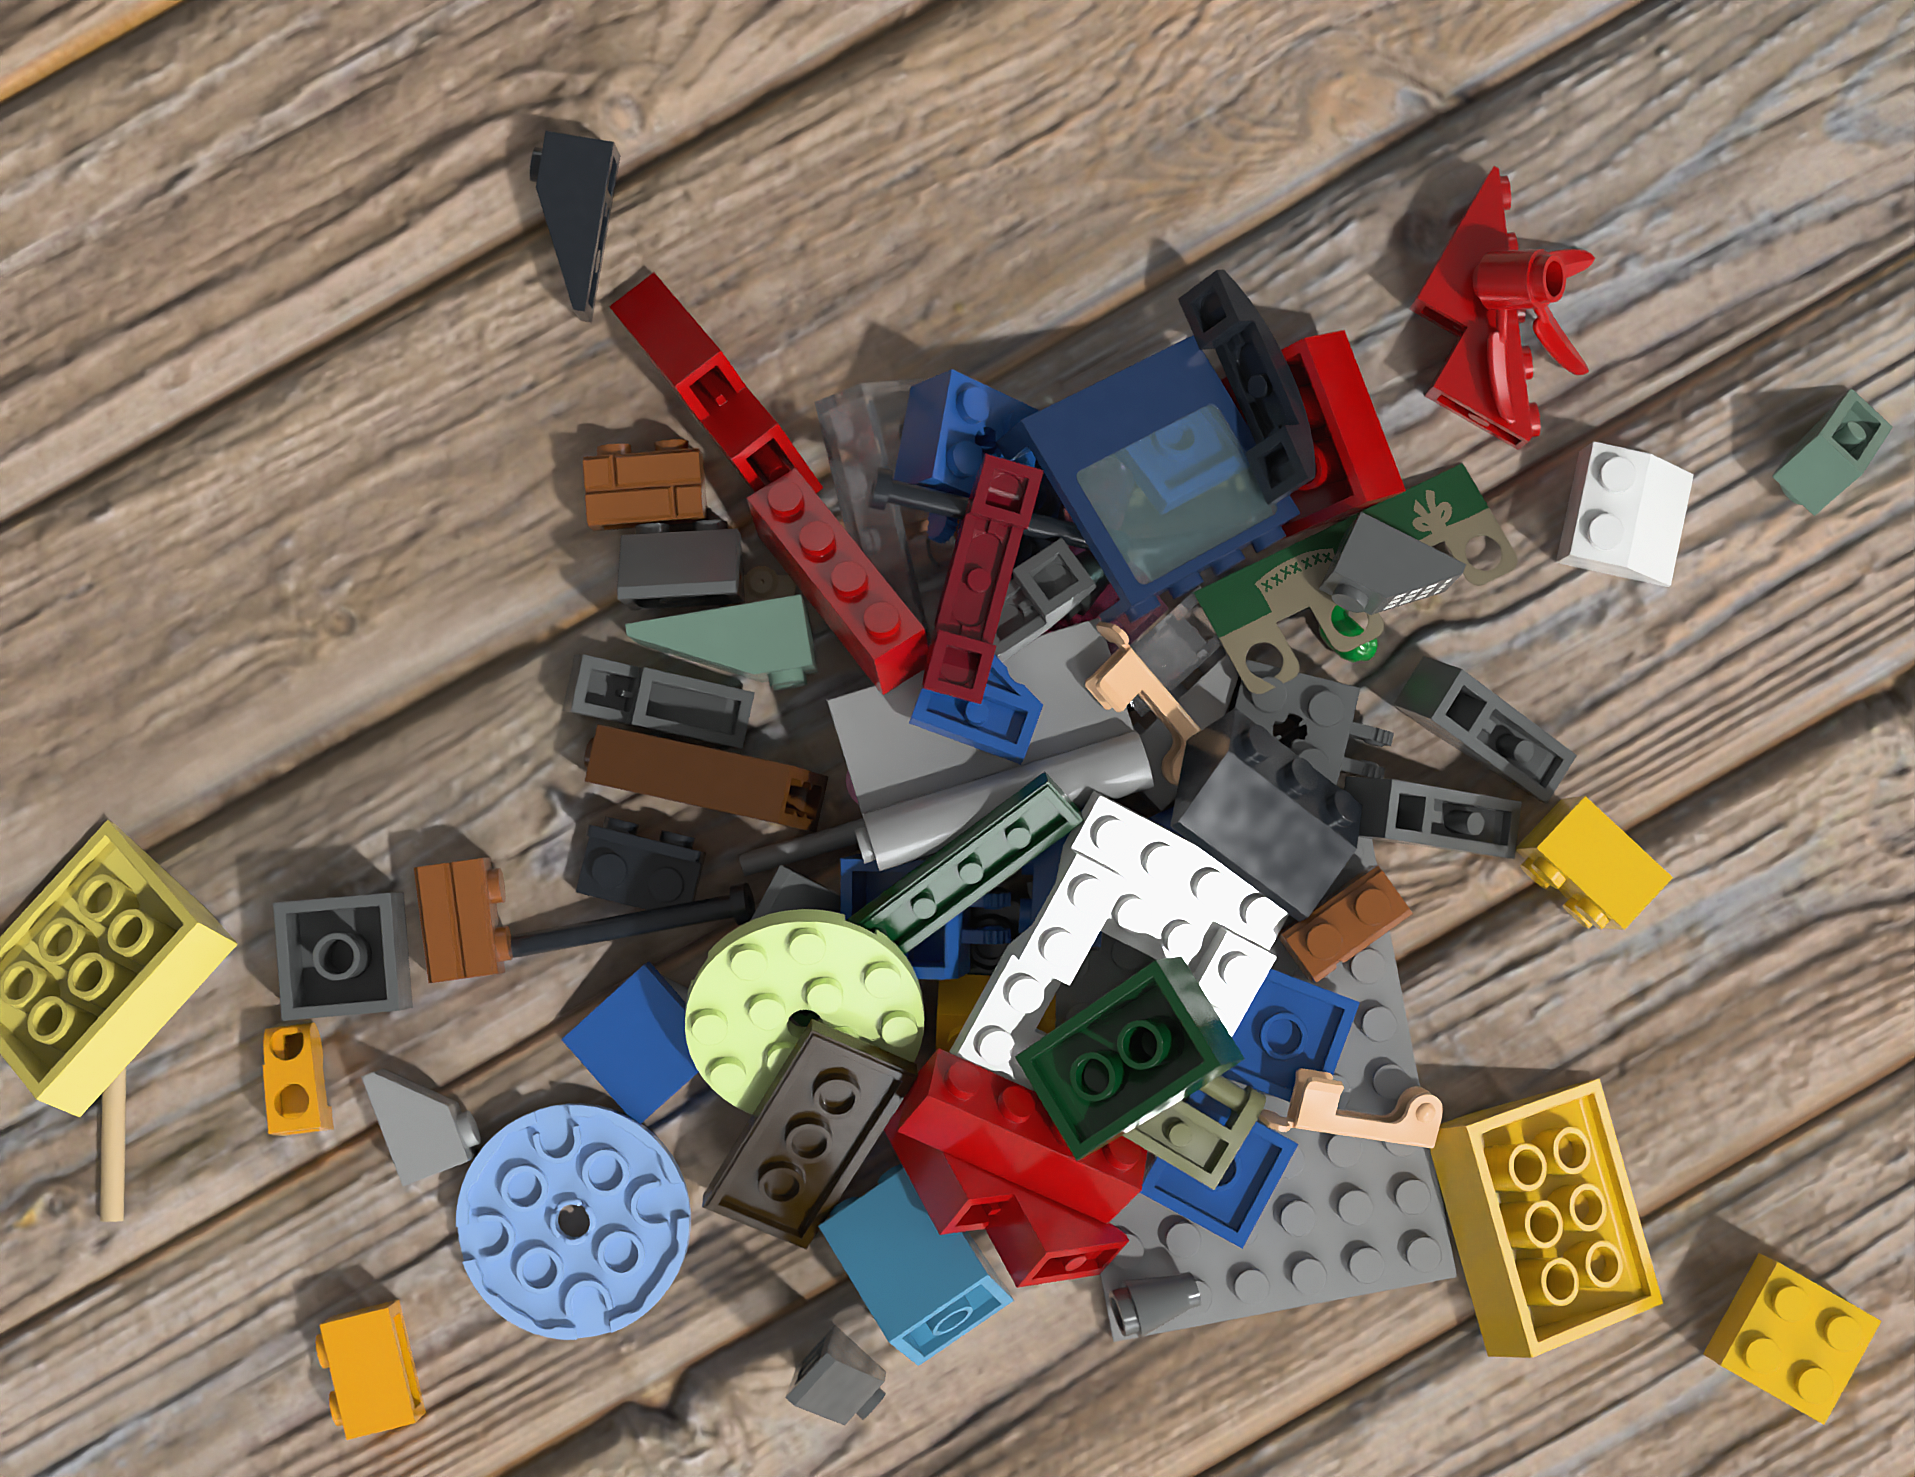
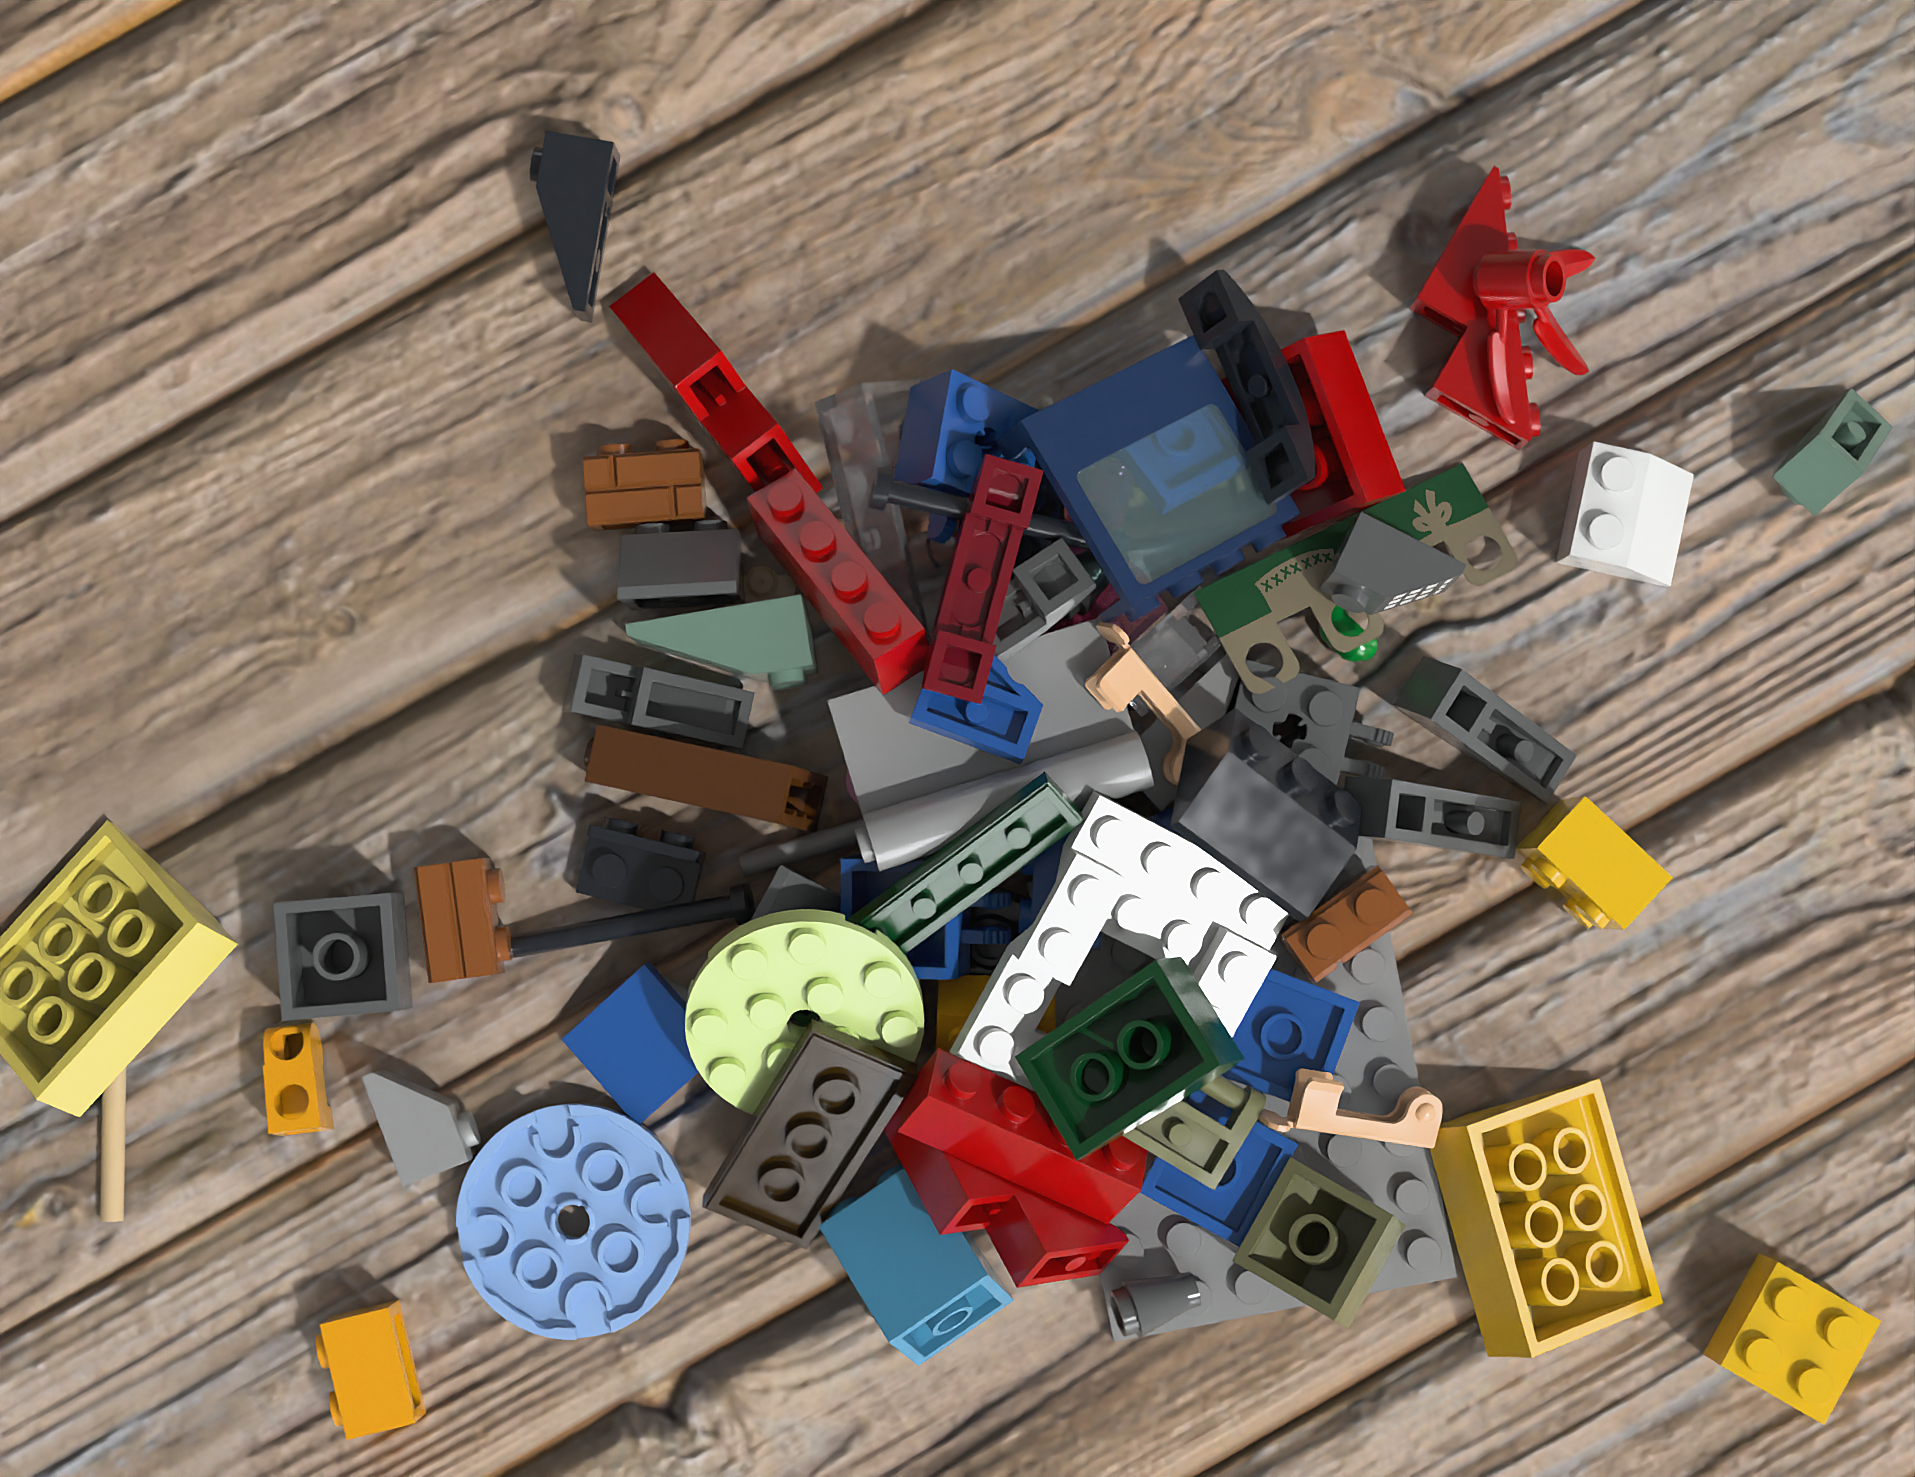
(837, 1380): dark grey slope -> none
(1319, 1242): none -> olive slope

